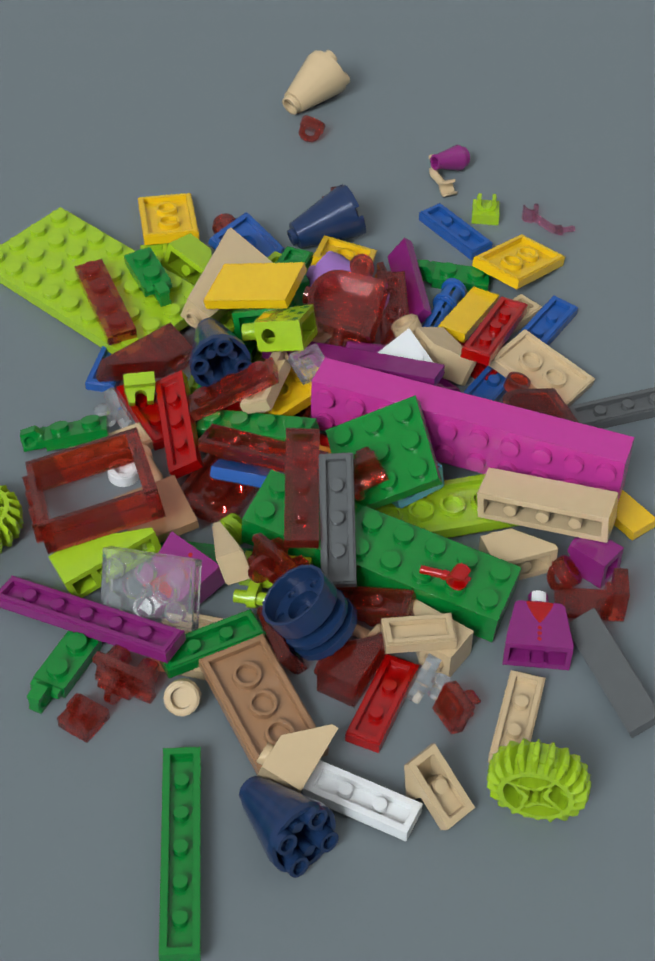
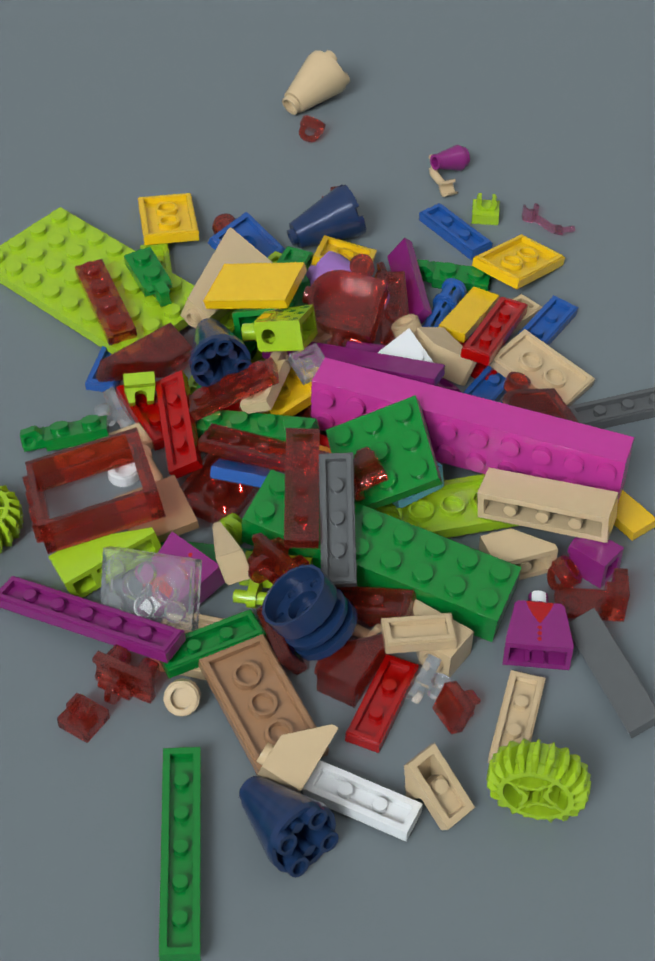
(62, 669): green hinge -> none
(187, 258): lime slope -> none
(456, 578): red hand -> none

